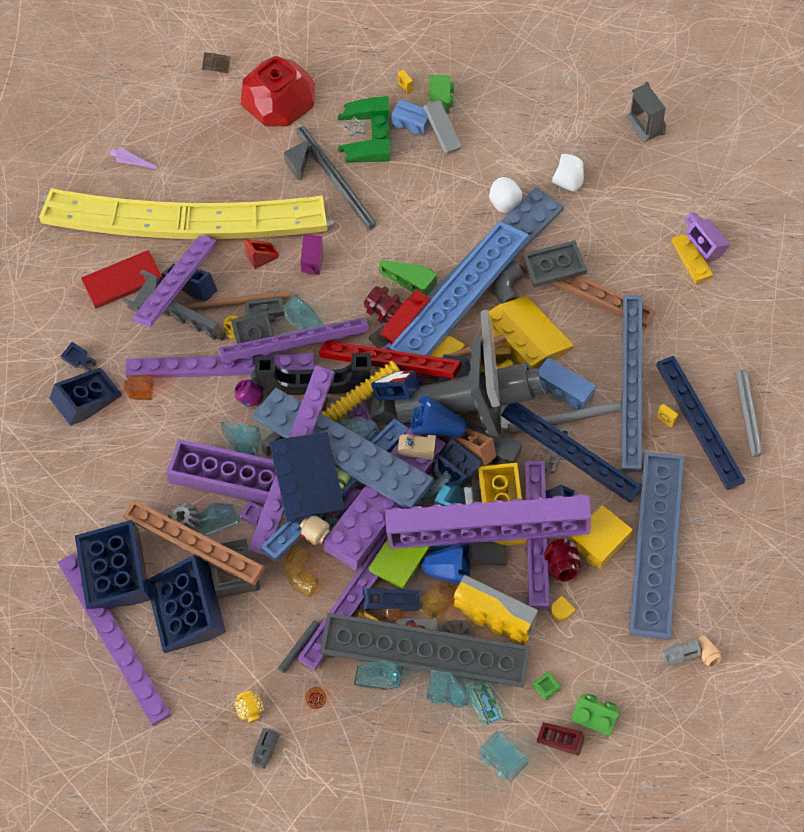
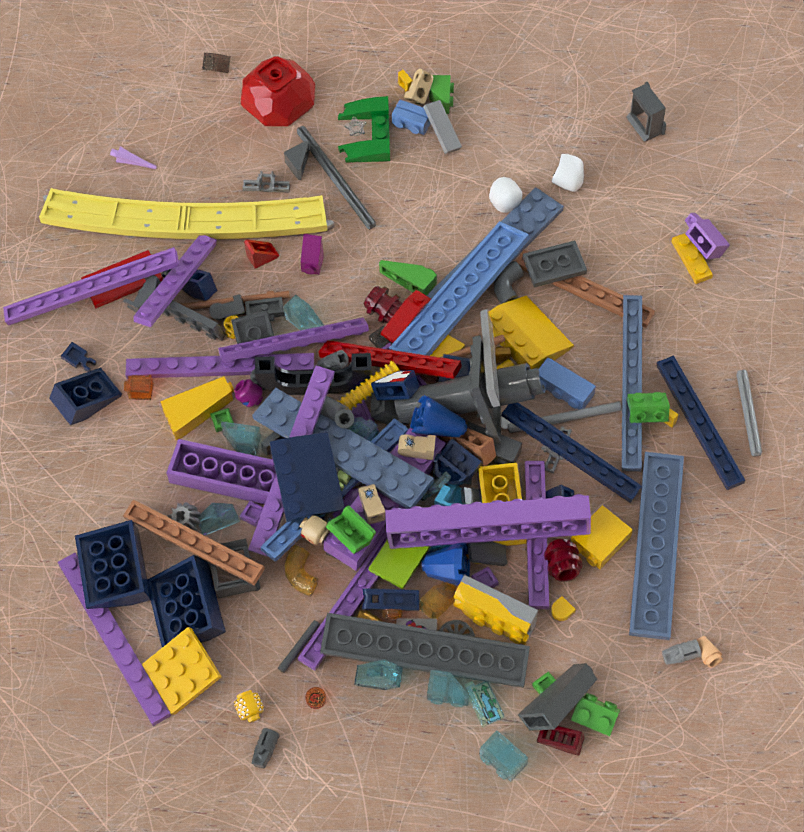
(91, 286): none -> medium lavender plate
(181, 670): none -> yellow plate
(194, 406): none -> yellow slope
(221, 416): none -> bright green tile
(222, 311): none -> dark grey leg
(272, 188): none -> light grey piece
(334, 361): none -> dark grey hinge
(337, 412): none -> dark grey cylinder
(351, 530): none -> bright green bracket
(371, 504): none -> tan leg
(419, 87): none -> tan leg
(486, 577): none -> medium lavender tile
(558, 699): none -> dark grey slope
(648, 407): none -> bright green bracket

